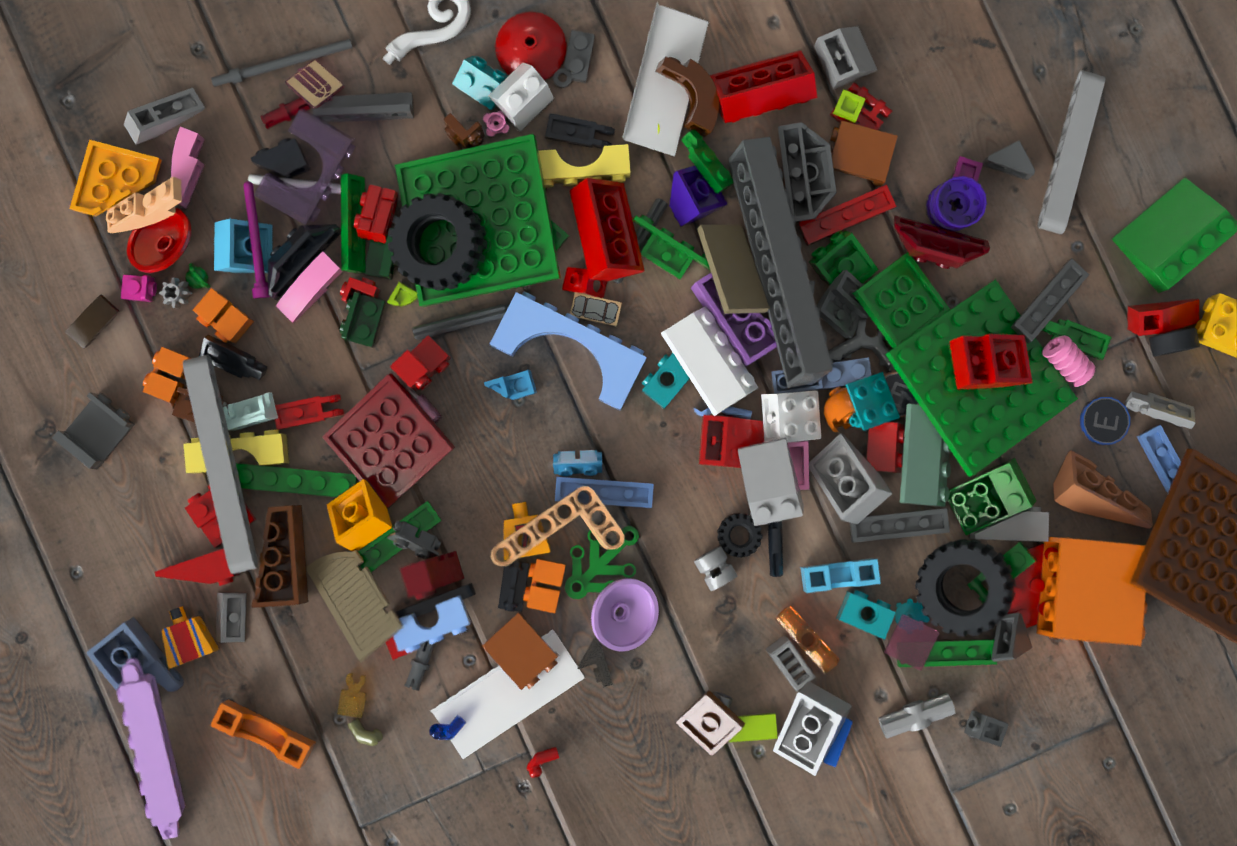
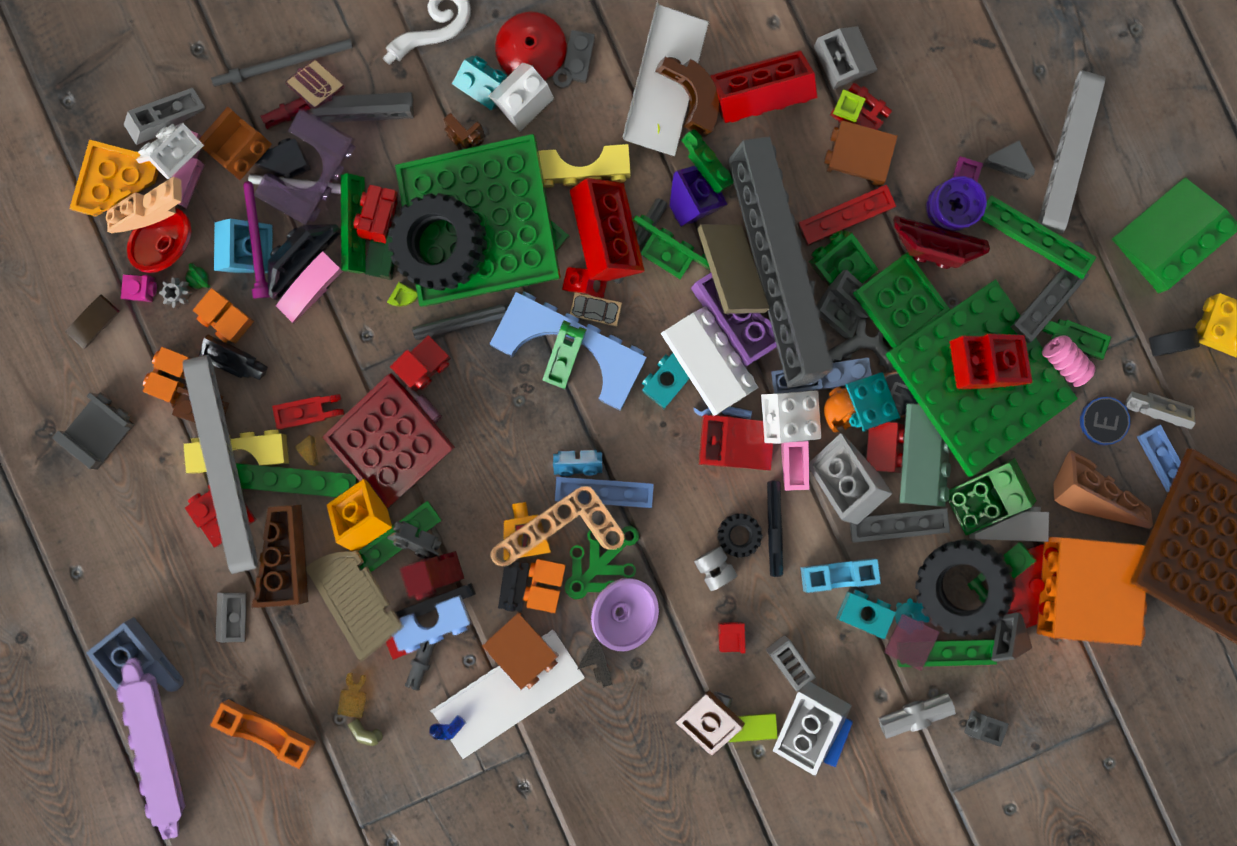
(171, 149): none -> white bracket
(186, 639): torso -> none
(204, 569): red slope -> none
(234, 143): none -> dark orange panel
(250, 412): light aqua hinge -> none
(308, 450): none -> clear yellow slope
(362, 319): dark green bracket -> none
(364, 287): red bracket -> none
(493, 117): bright pink plate -> none
(514, 386): dark azure slope -> none
(539, 759): red arm -> none
(564, 355): none -> plate
(576, 131): black hinge -> none
(732, 637): none -> red panel
(770, 482): light grey slope -> none
(806, 170): dark grey wedge -> none
(817, 650): clear orange piece -> none
(1037, 237): none -> green plate
(1162, 316): red slope -> none

